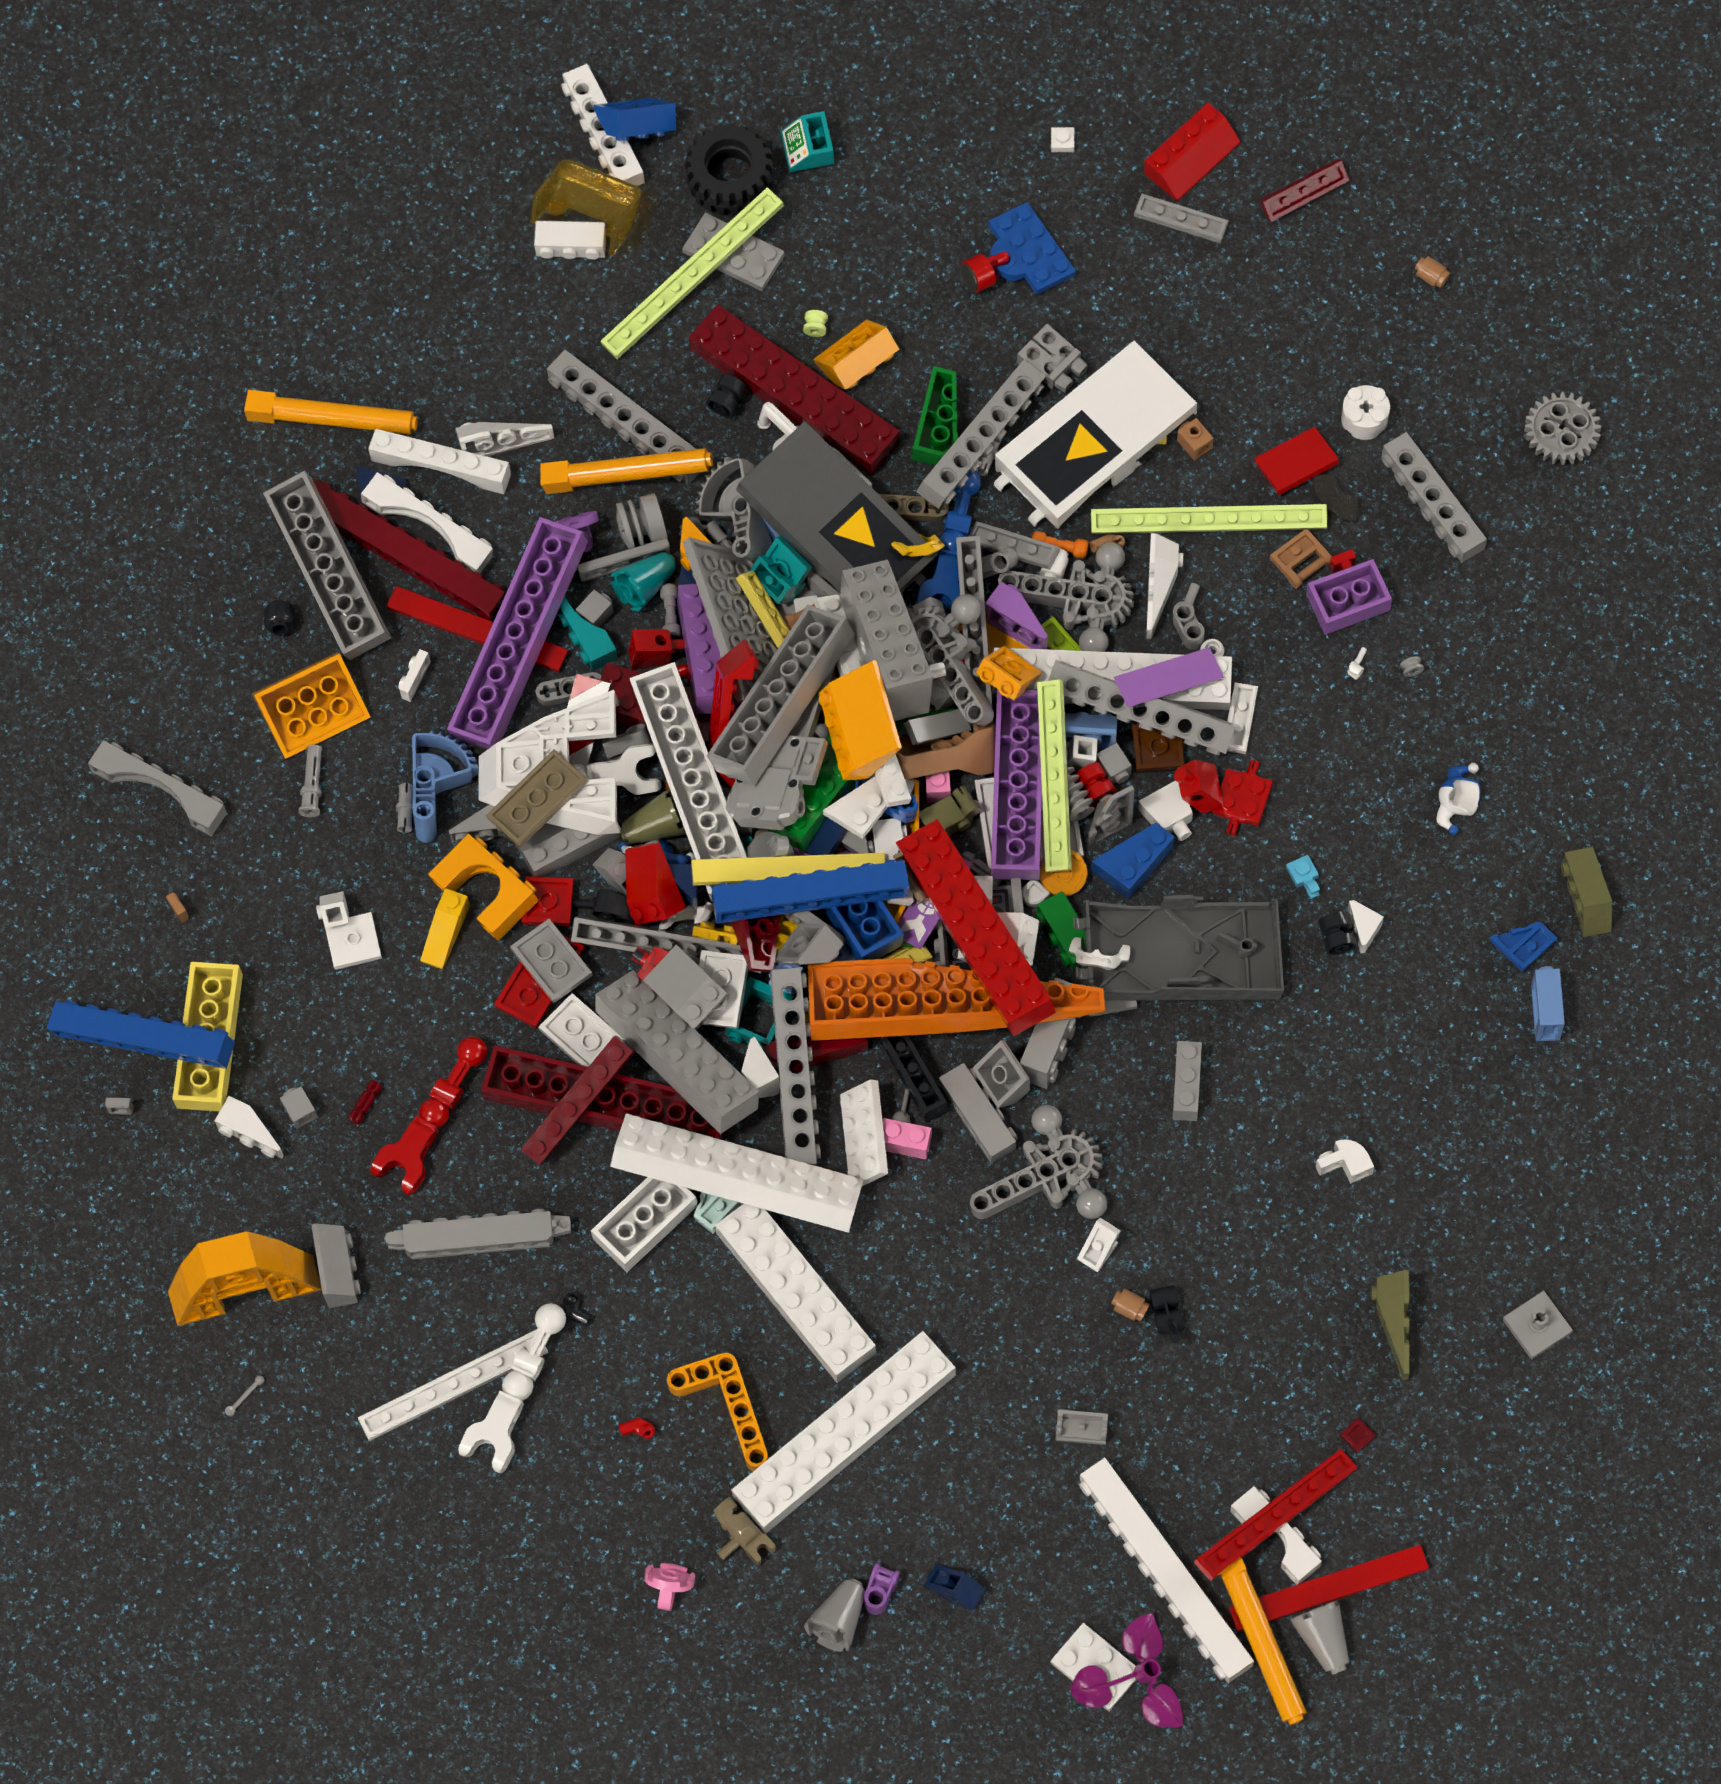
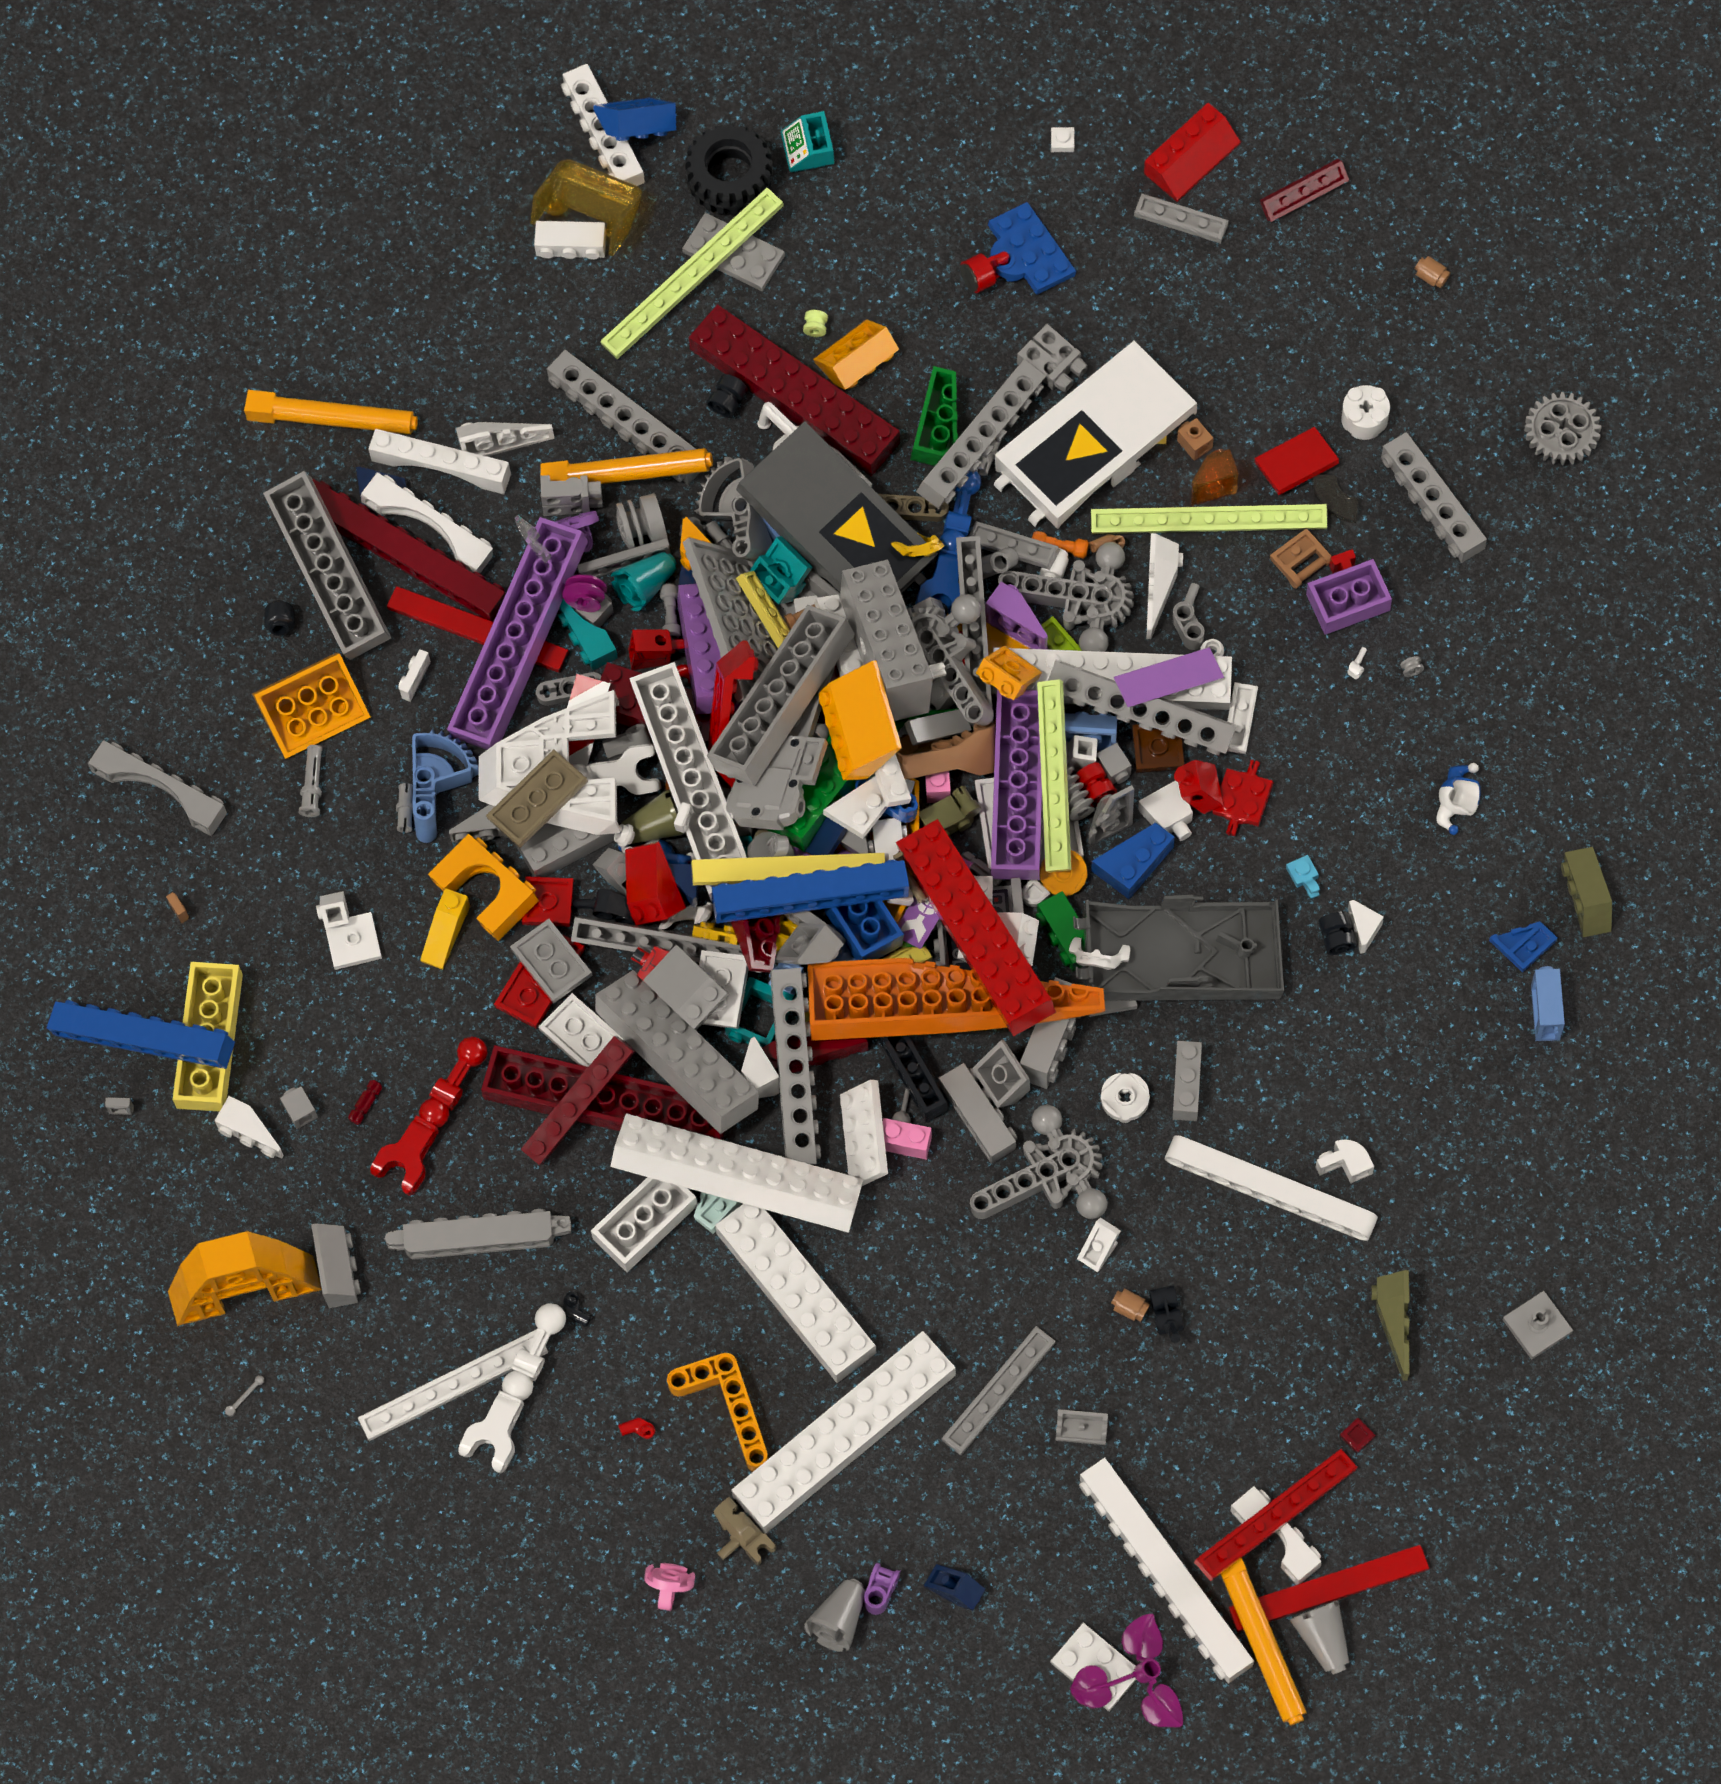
(530, 535): none -> clear slope
(569, 495): none -> light grey hips
(584, 592): none -> magenta piece
(626, 835): none -> white plate
(683, 817): none -> white tile
(998, 1390): none -> light grey tile
(1125, 1110): none -> white plate
(1215, 478): none -> clear orange slope
(1271, 1188): none -> white beam

